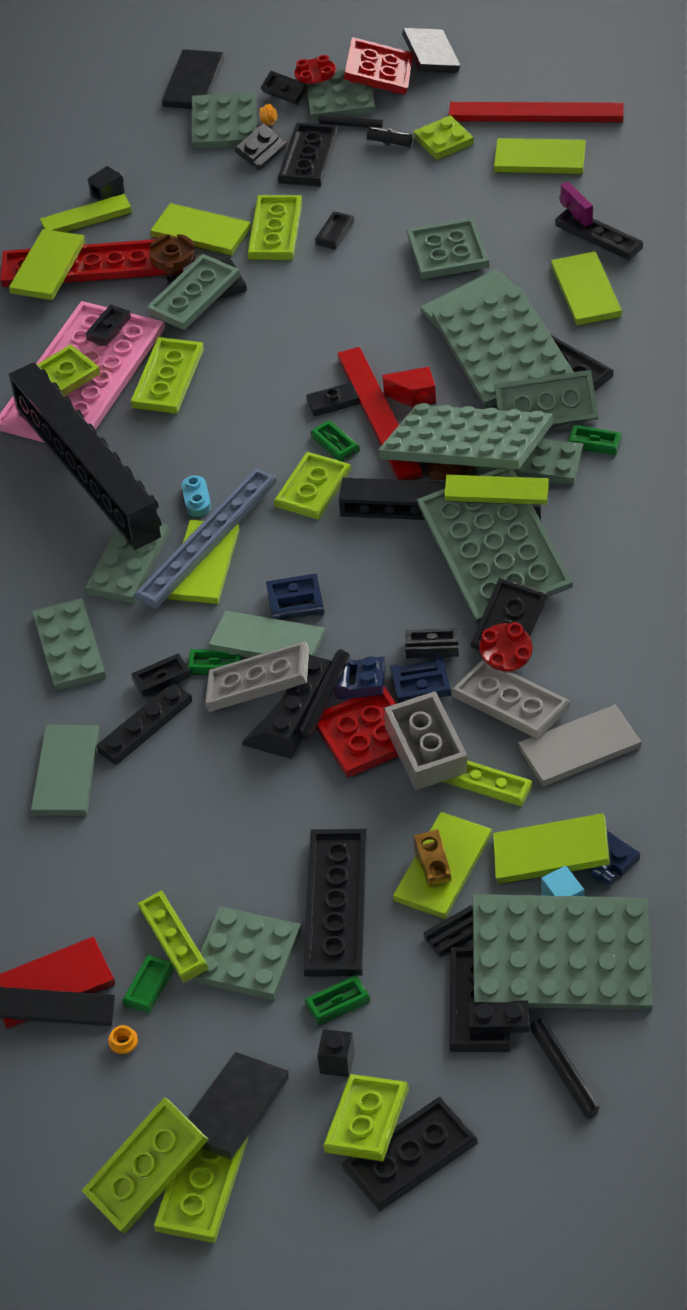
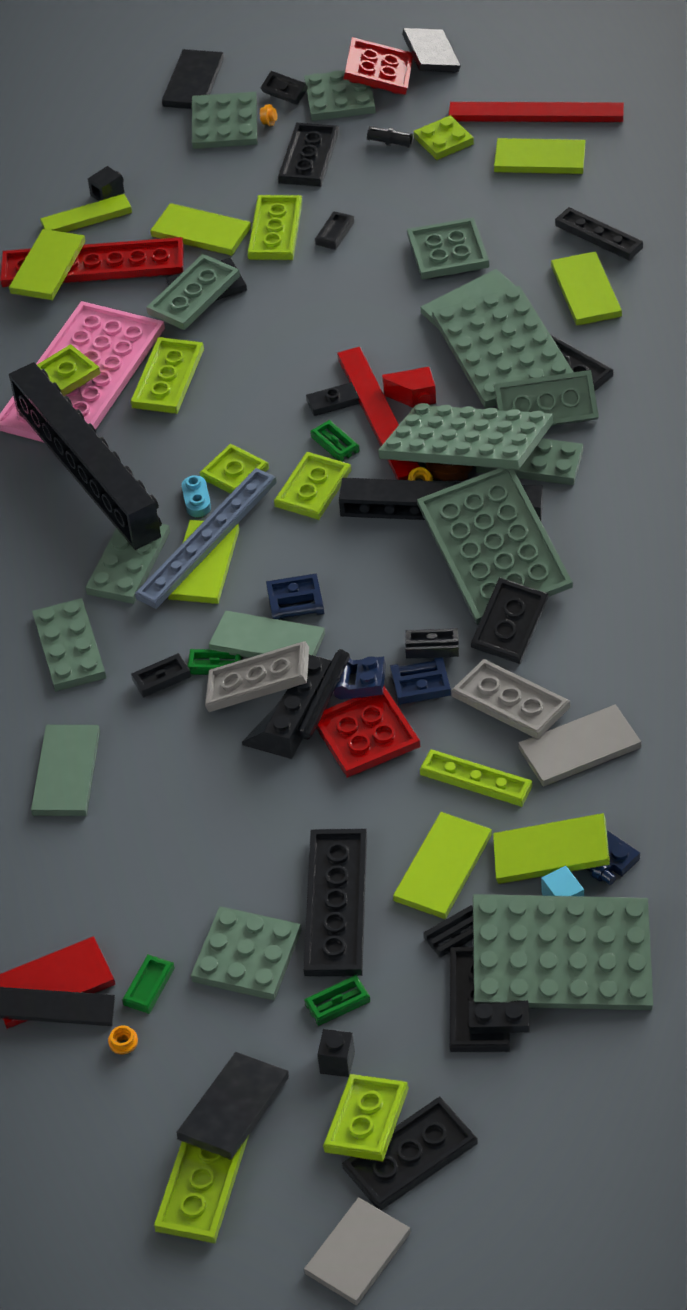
(108, 325): black plate -> none
(144, 723): black plate -> none
(144, 1165): lime plate -> none
(173, 936): lime tile -> none
(181, 253): reddish brown plate -> none
(231, 468): none -> lime tile
(260, 146): black plate -> none
(314, 70): red dish -> none
(351, 121): black bar -> none
(357, 1251): none -> light grey tile
(420, 472): none -> yellow plate
(425, 740): light grey brick -> none
(432, 858): pearl gold leg -> none
(496, 489): lime tile -> none
(506, 646): red dish -> none
(565, 1068): black axle -> none
(576, 203): magenta plate -> none
(596, 439): green tile -> none

